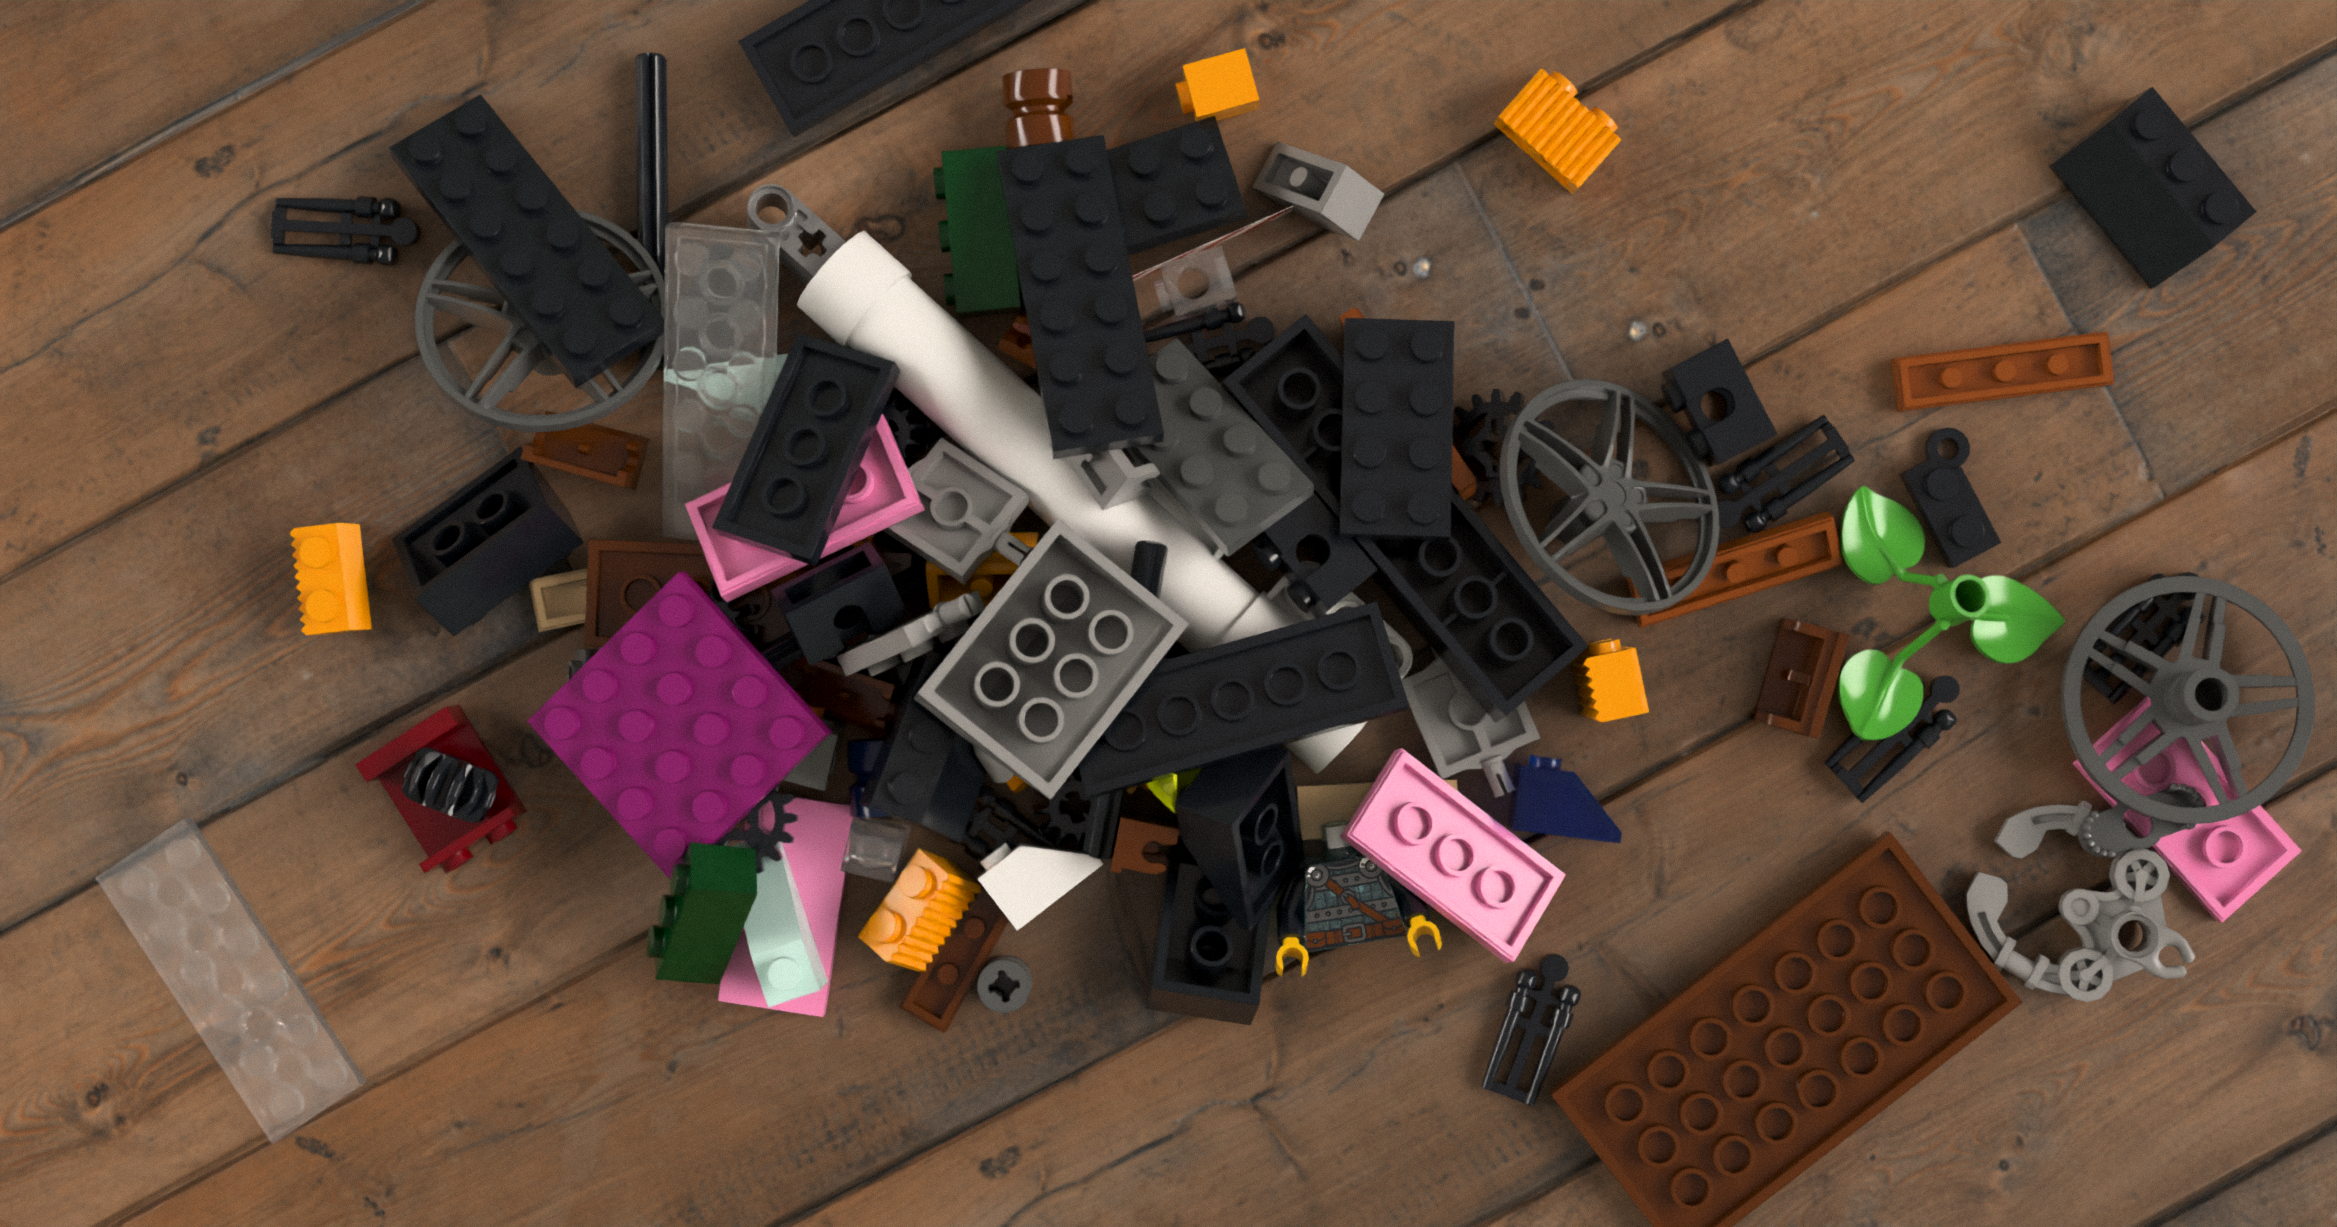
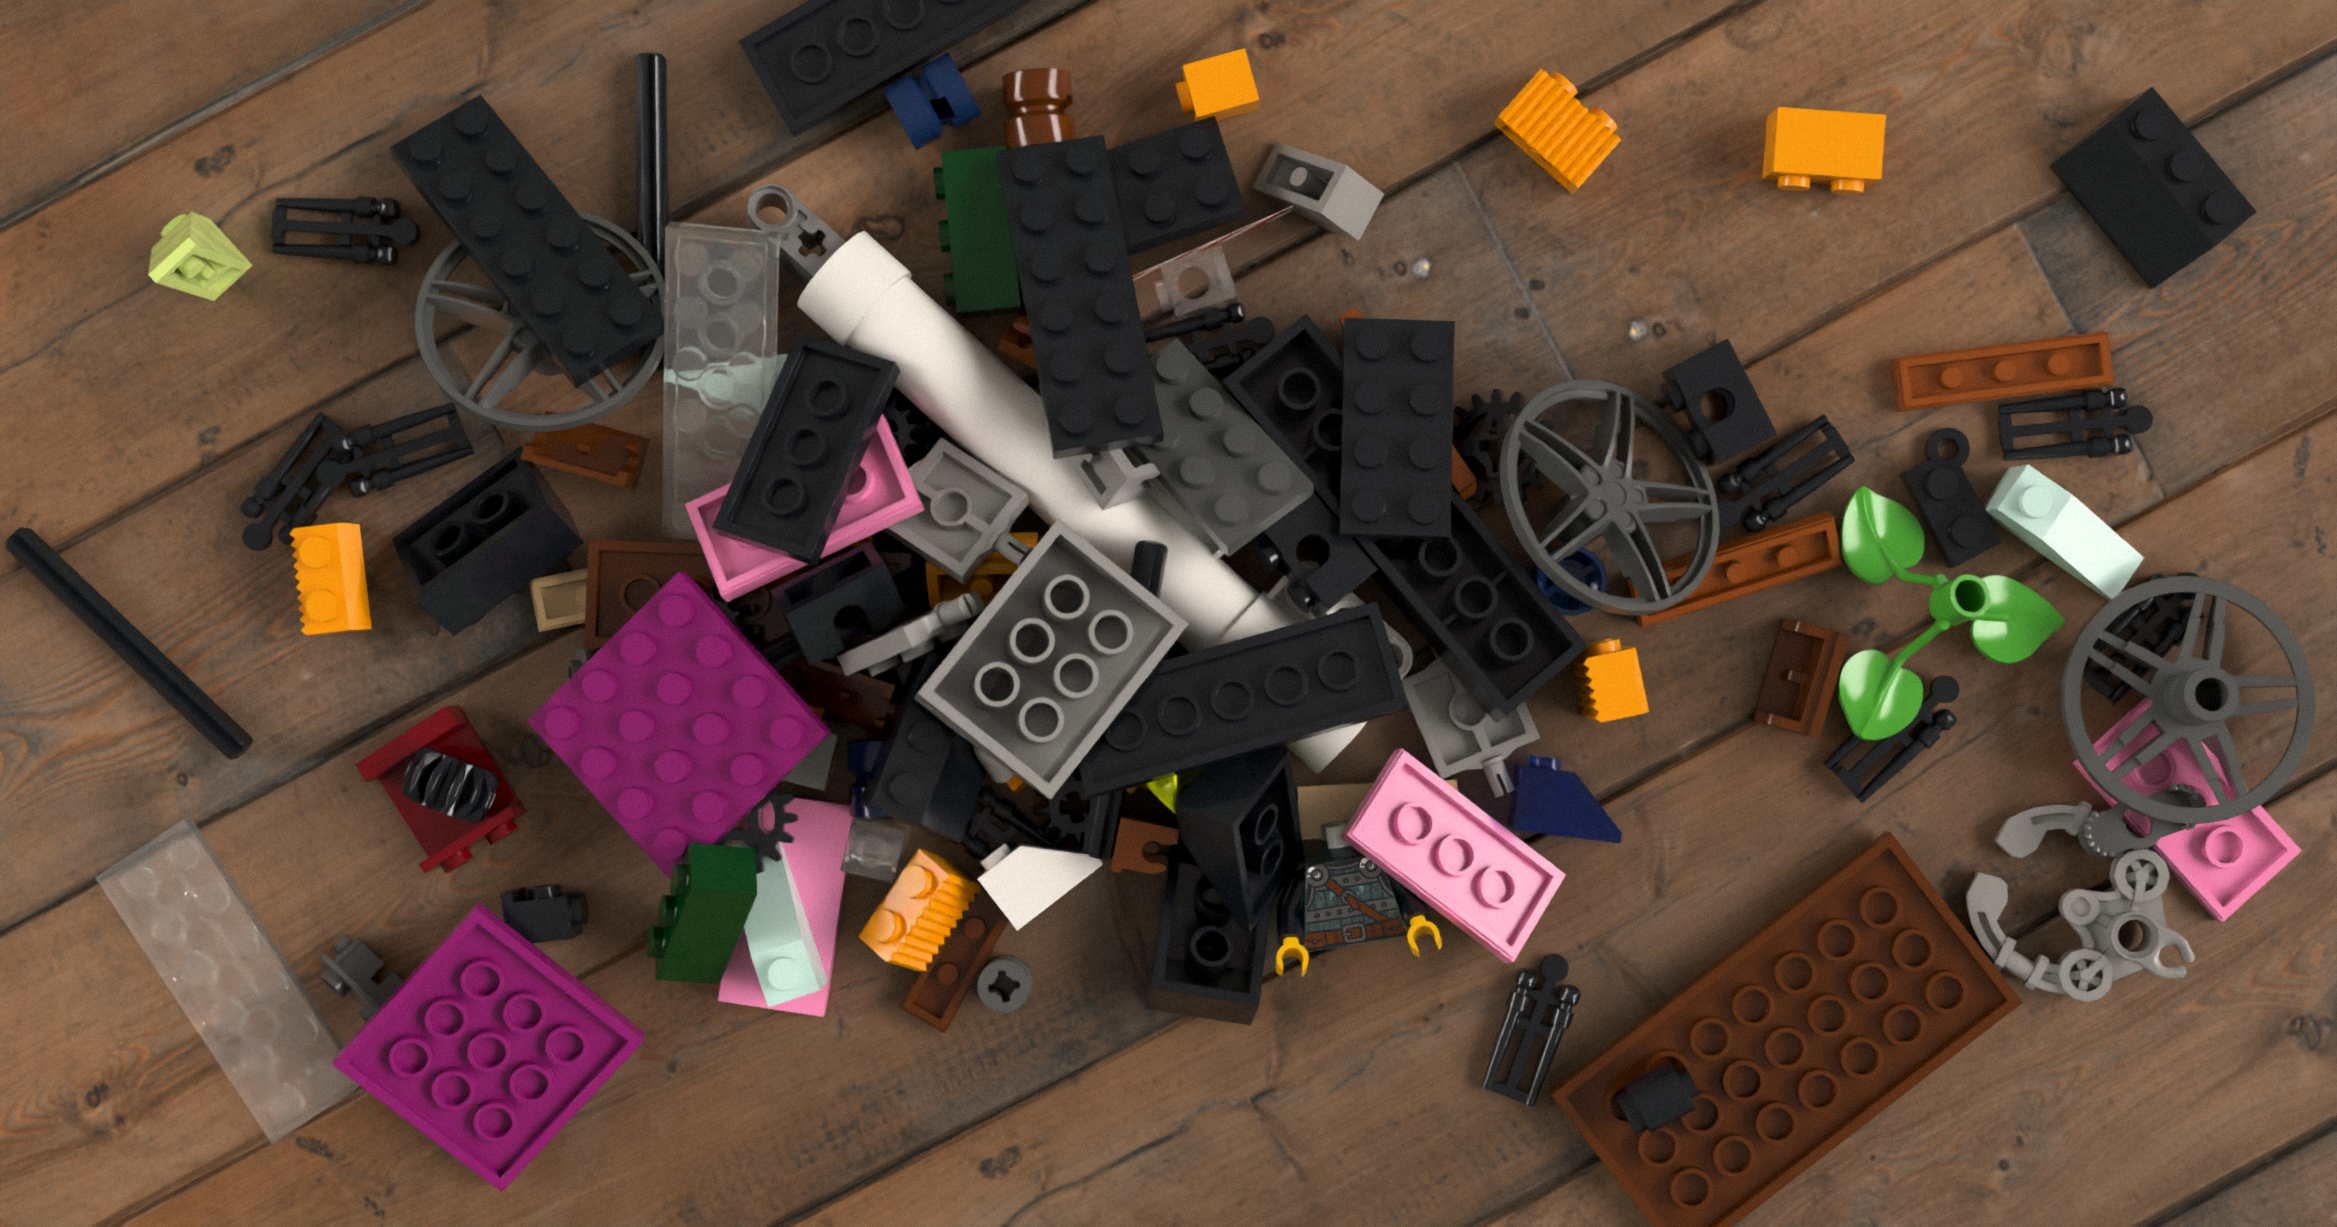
(128, 643): none -> black axle
(196, 257): none -> yellowish green slope
(259, 535): none -> black piece
(332, 471): none -> black piece
(353, 974): none -> dark grey hinge
(489, 1047): none -> magenta plate
(546, 912): none -> black brick
(924, 120): none -> dark blue wheel
(1581, 565): none -> dark blue wheel
(1658, 1098): none -> black brick
(1823, 149): none -> light orange brick
(2062, 530): none -> light aqua slope
(2134, 420): none -> black piece

